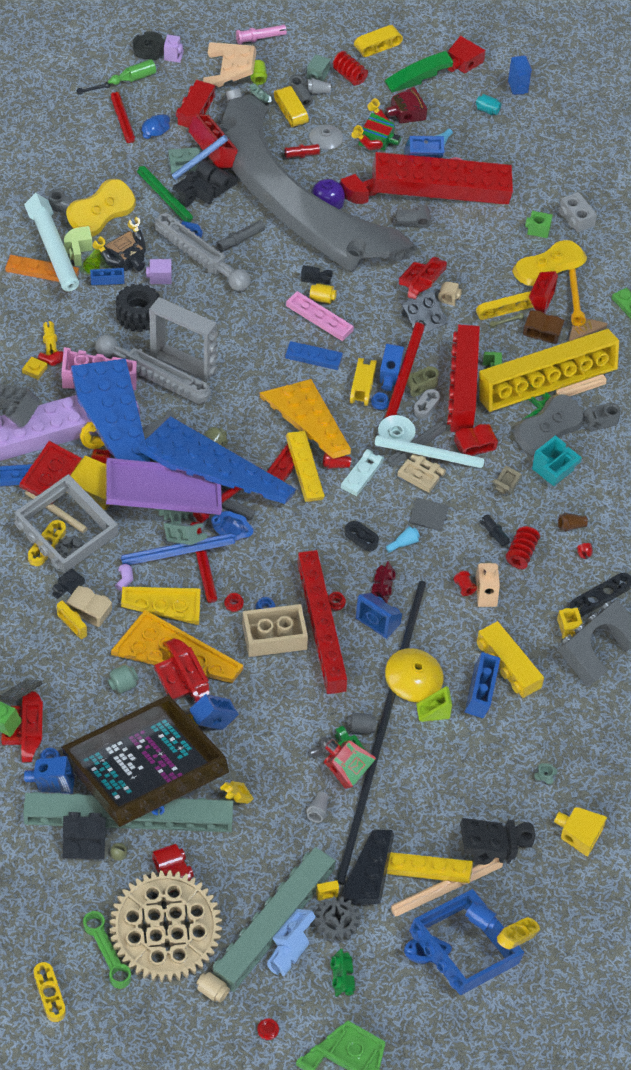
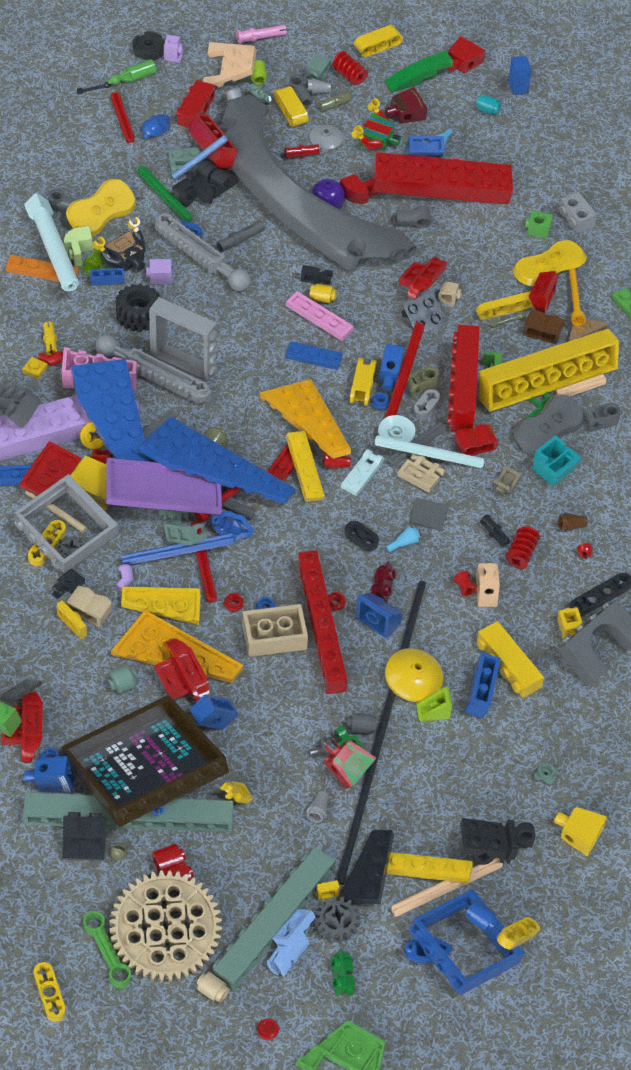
(334, 101): none -> olive axle

